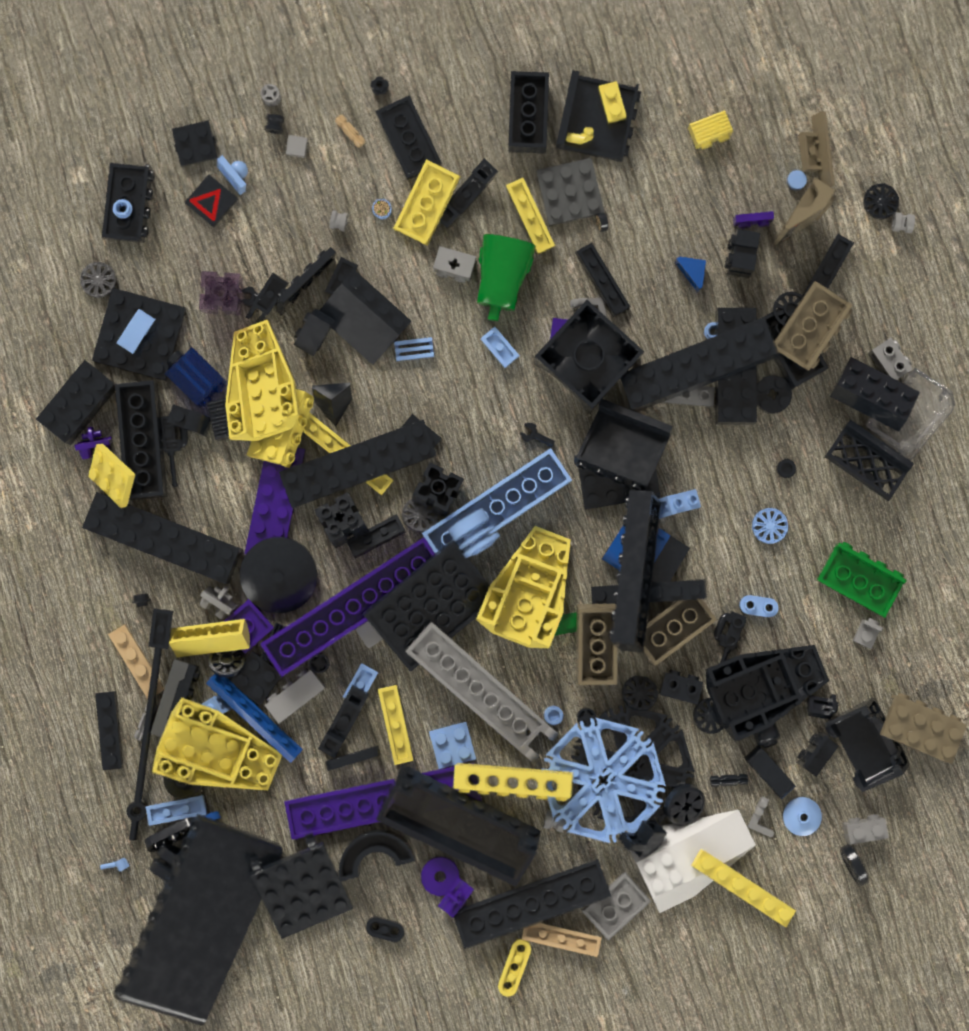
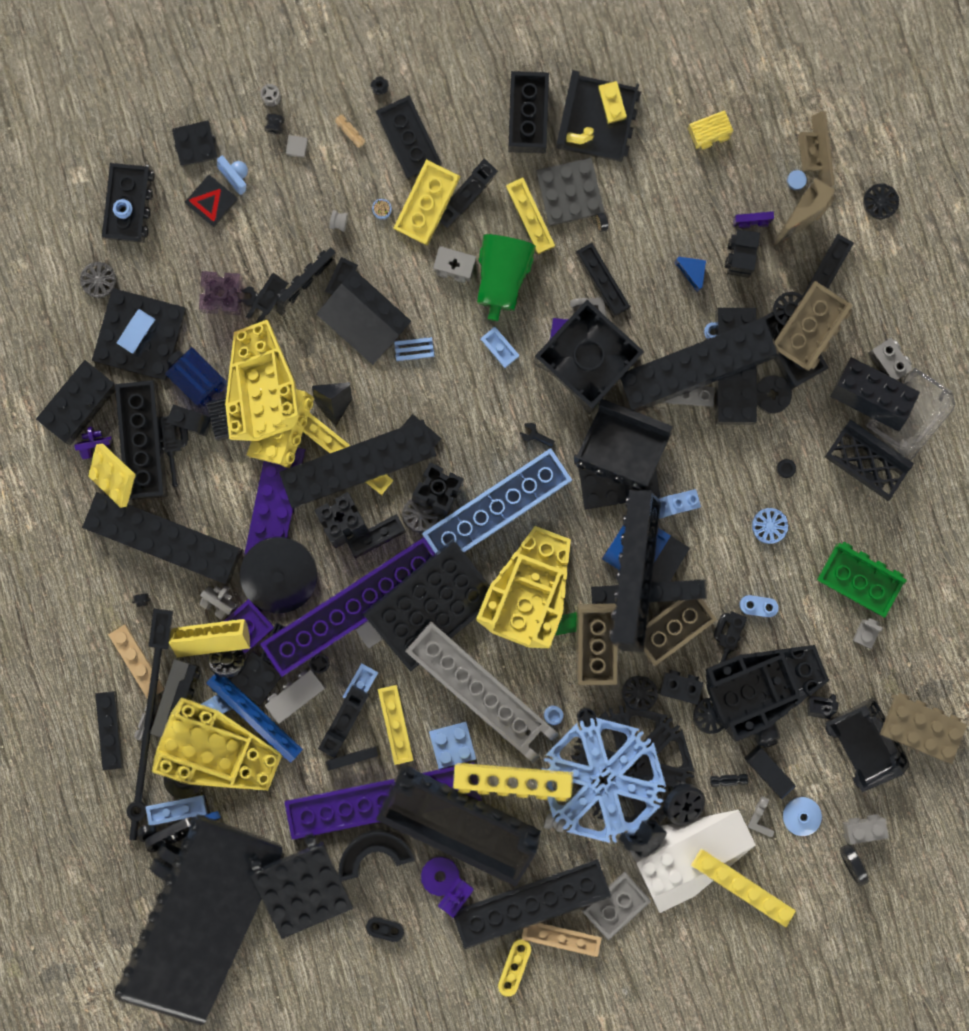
(121, 864): light blue hand -> none
(146, 831): none -> black tile
(313, 332): black brick -> none
(474, 533): light blue wheel -> none
(817, 753): black bracket -> none
(903, 222): light grey wheel -> none

